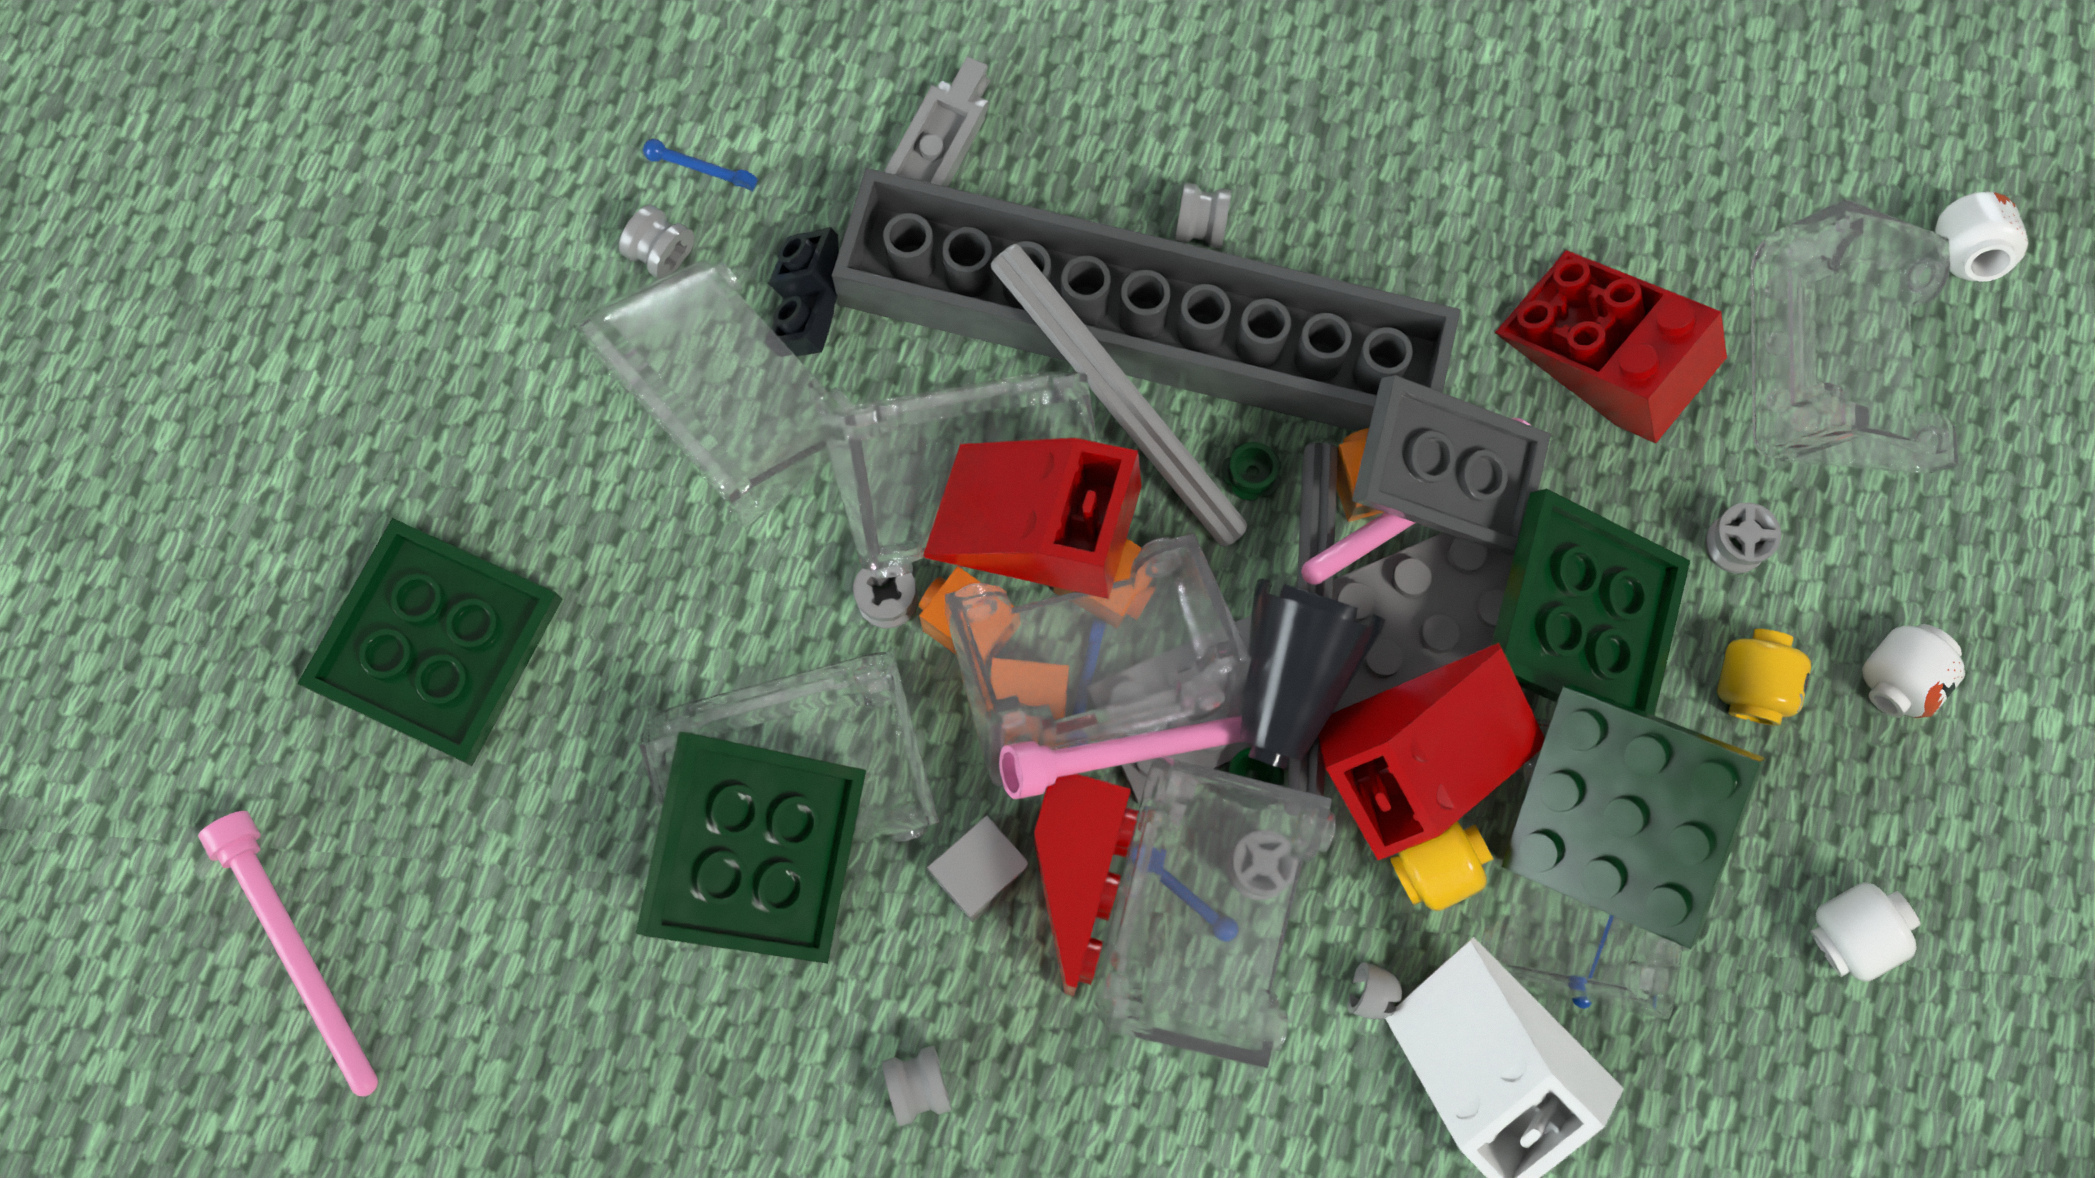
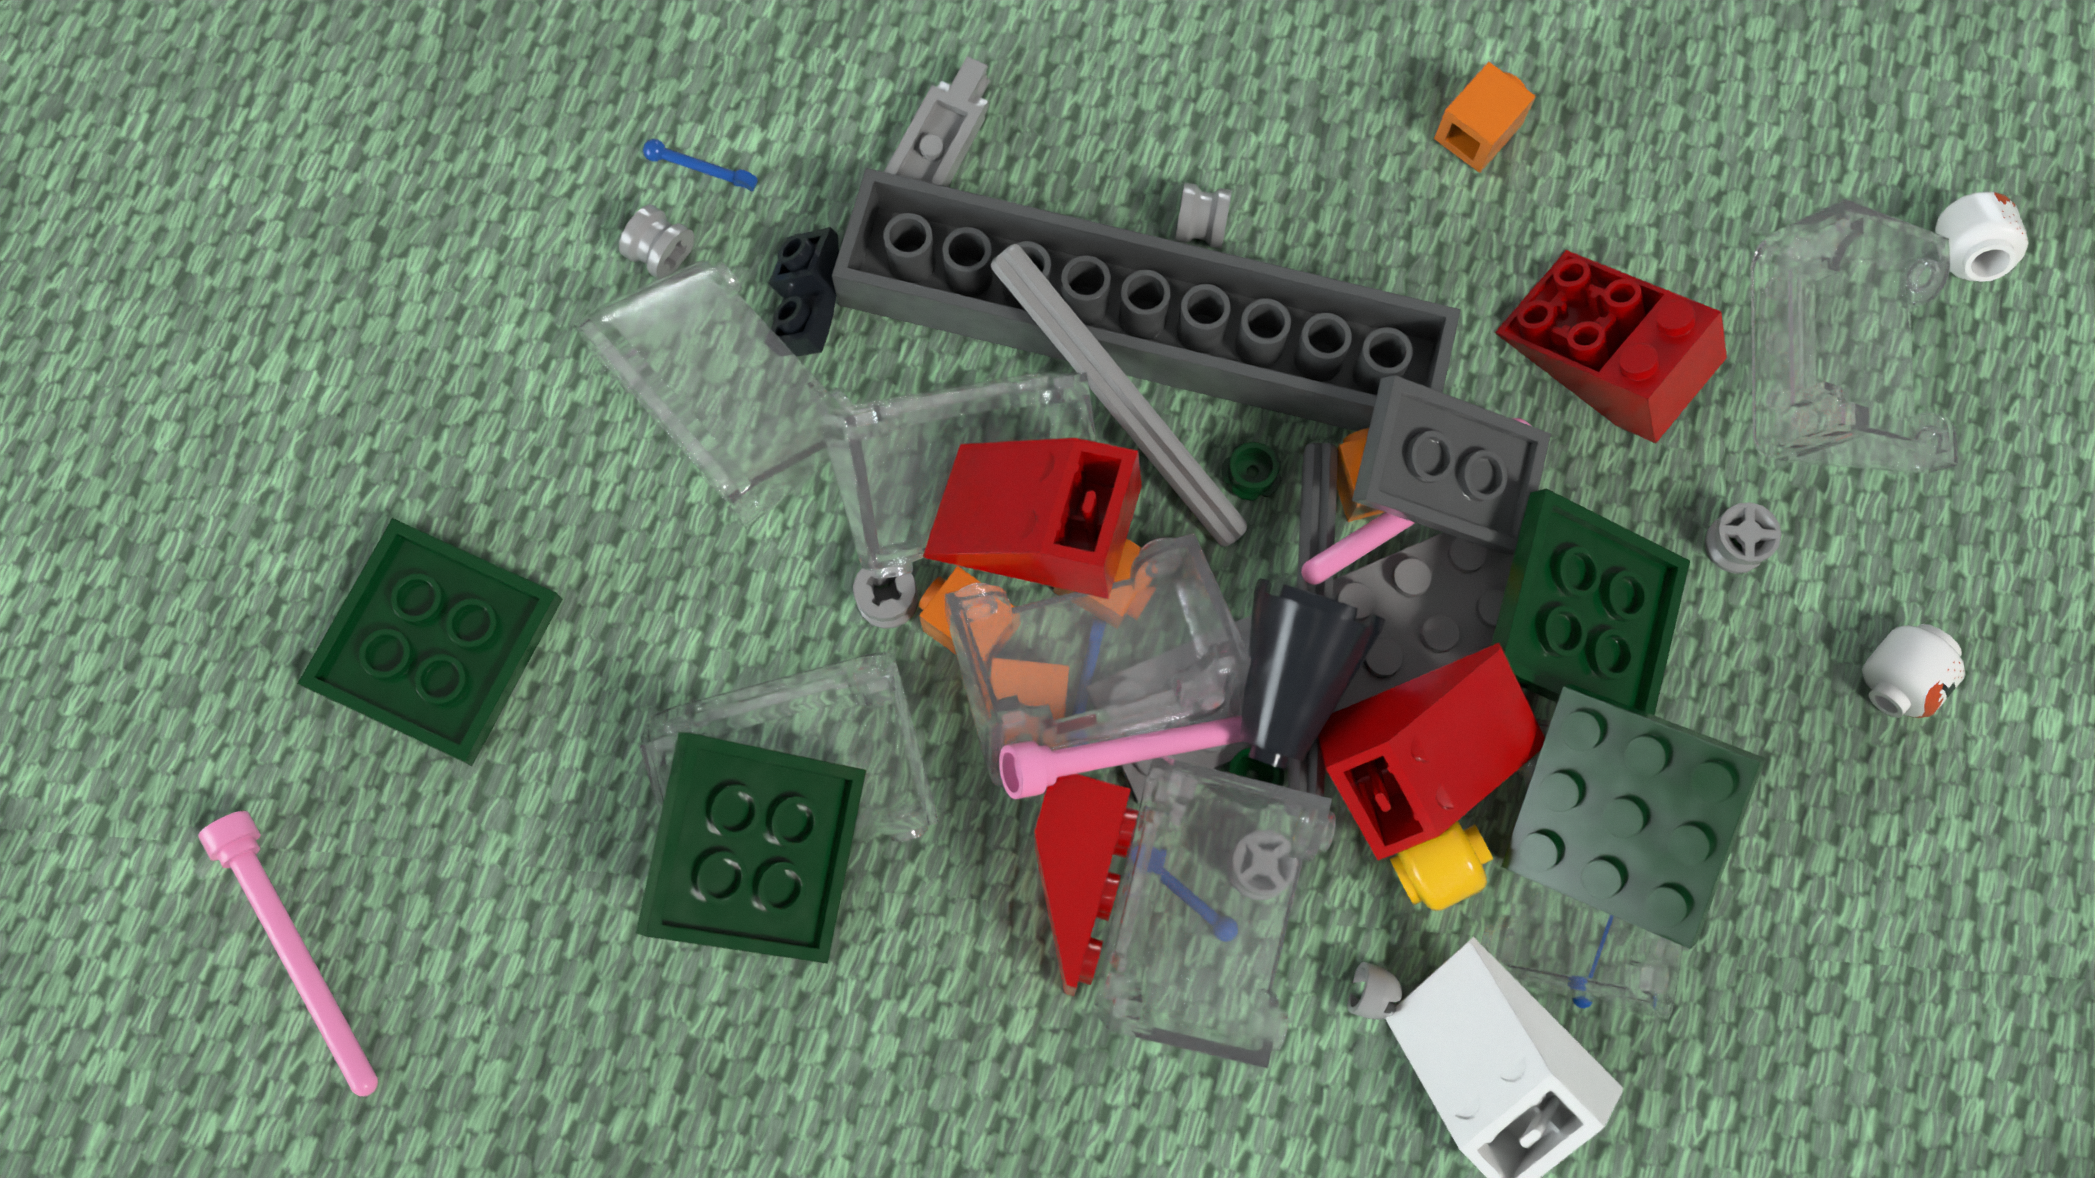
(916, 1085): light grey wheel -> none
(978, 868): light grey panel -> none
(1484, 116): none -> orange brick
(1764, 677): yellow head -> none
(1866, 931): white head -> none

